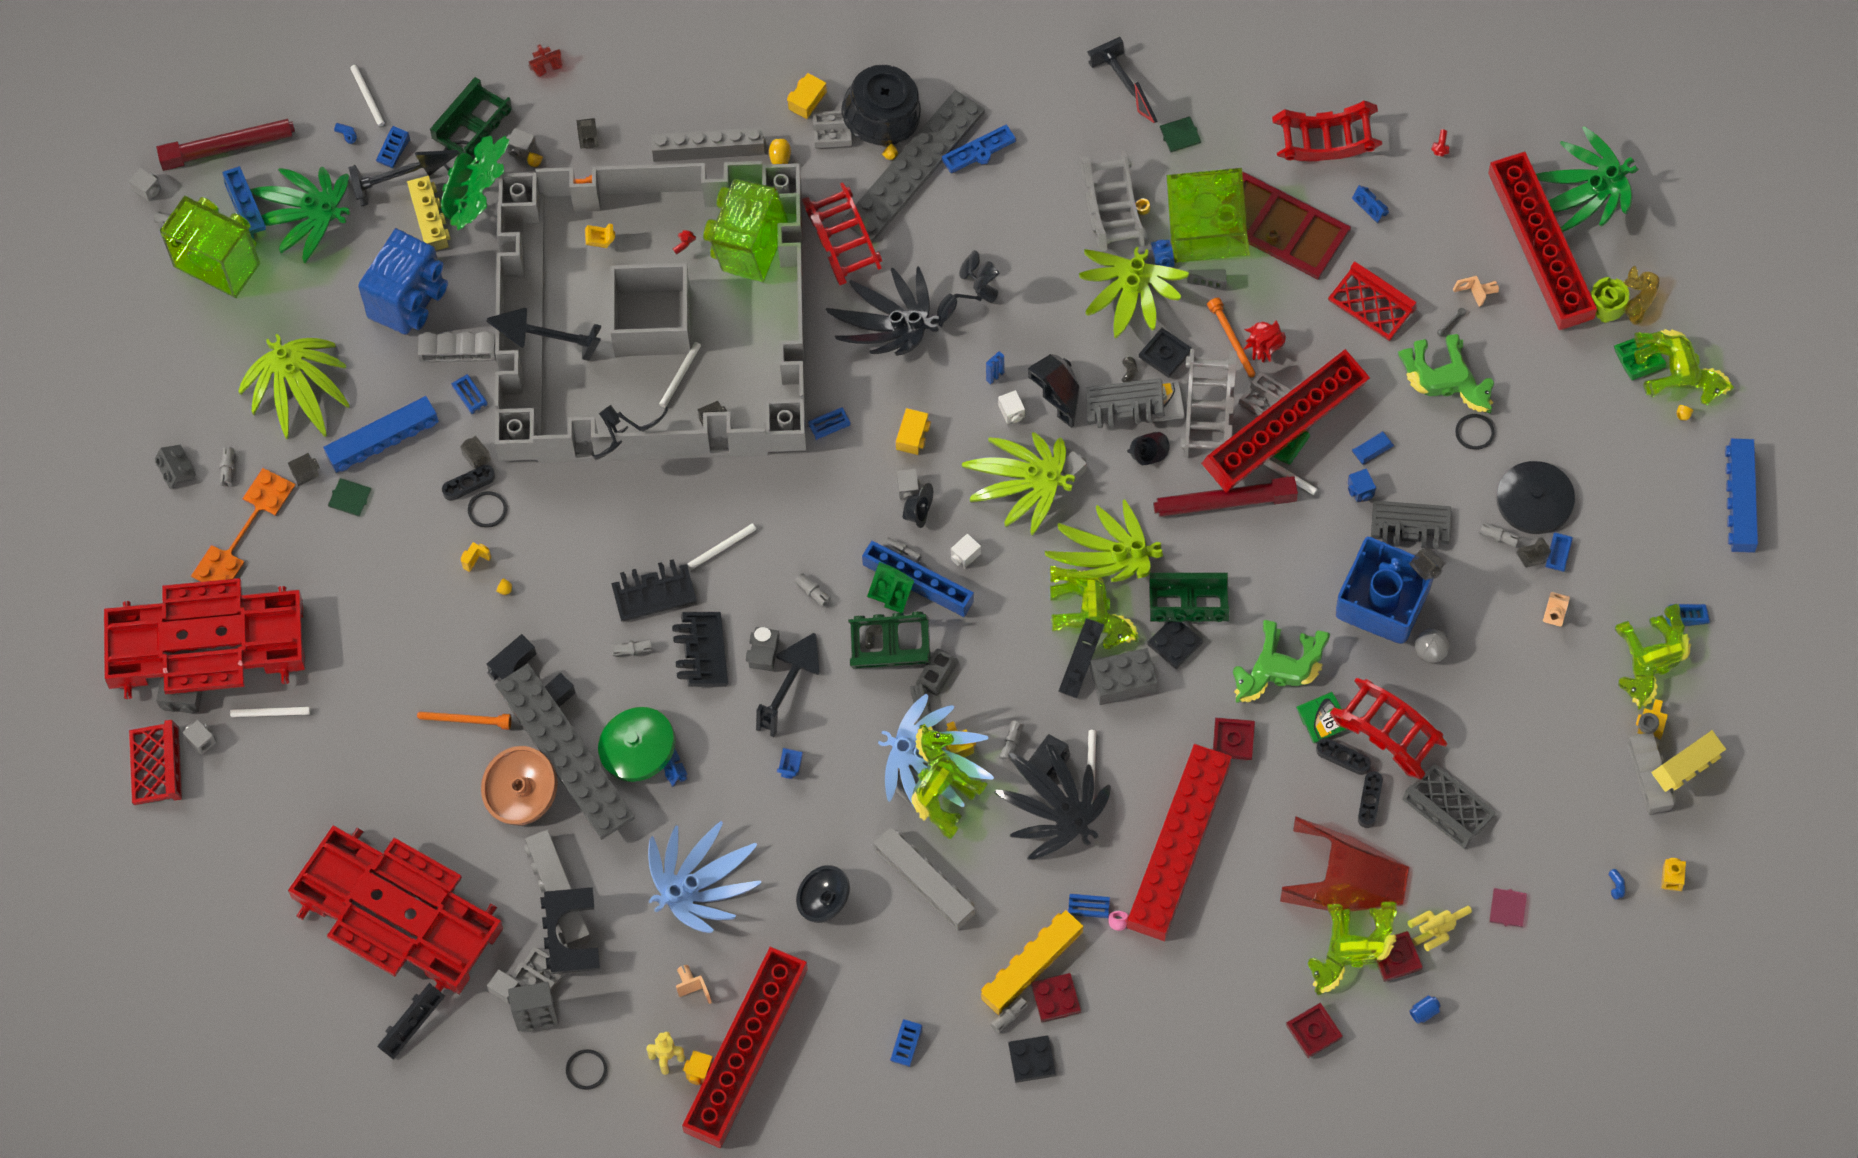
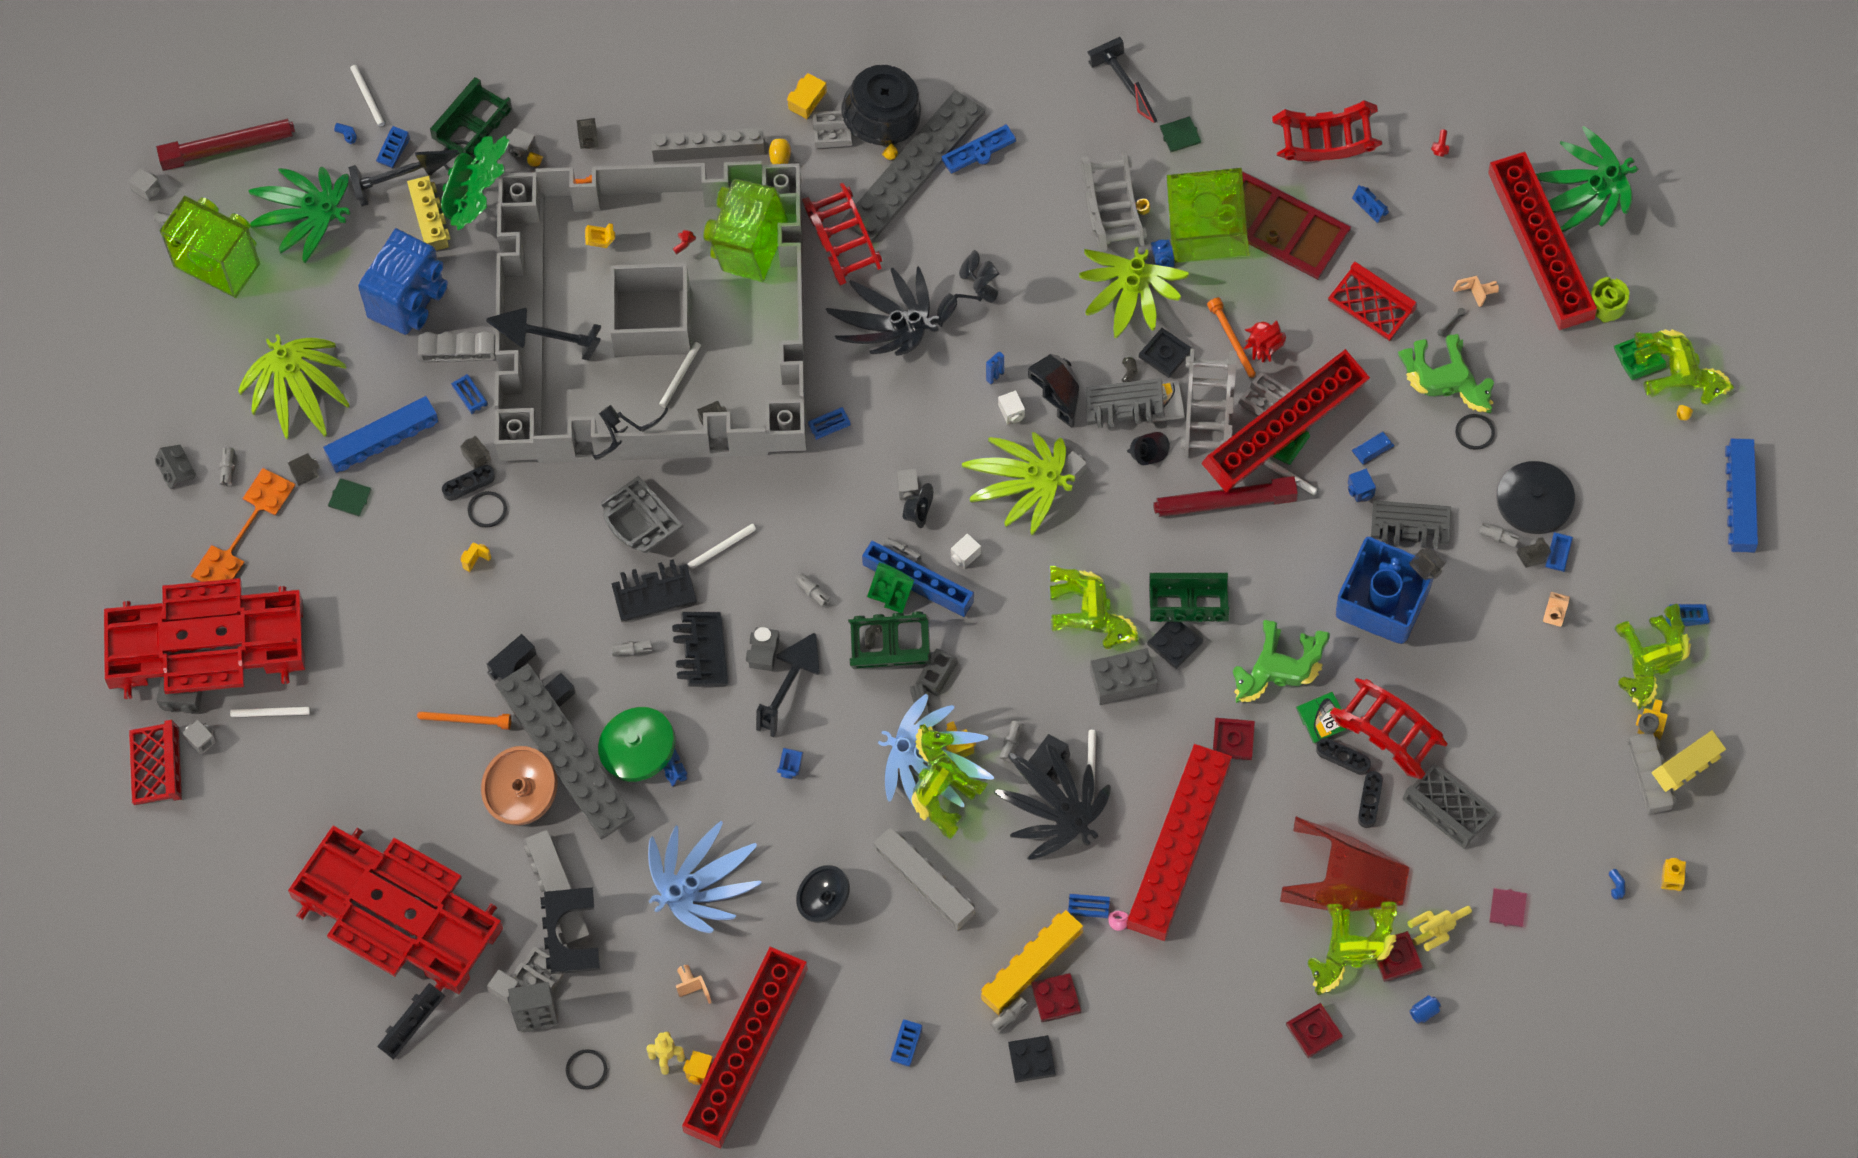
(243, 199): blue fence -> none
(504, 587): yellow hinge -> none
(553, 58): clear red hips -> none
(639, 516): none -> dark grey slope
(912, 431): yellow piece -> none
(1081, 658): black hinge -> none
(1128, 554): lime plant -> none
(1210, 278): dark grey slope -> none
(1432, 645): light grey piece -> none
(1638, 305): clear yellow piece -> none

